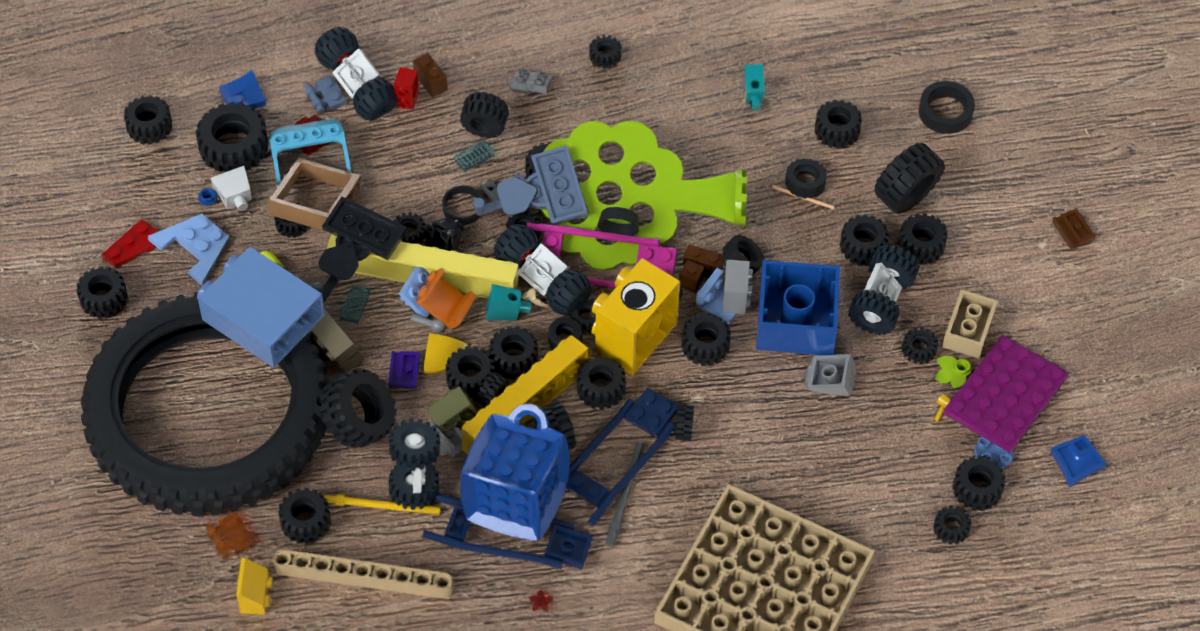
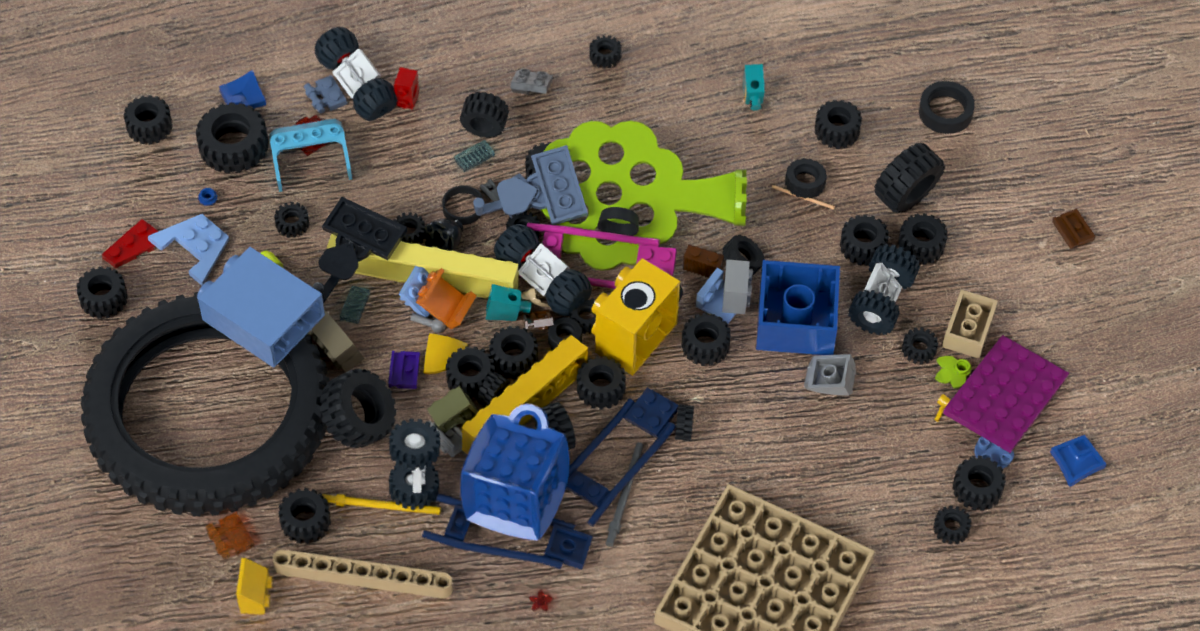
(233, 188): white torso -> none
(302, 214): medium nougat window -> none
(430, 75): reddish brown brick -> none
(539, 319): none -> reddish brown plate
(691, 276): reddish brown brick -> none

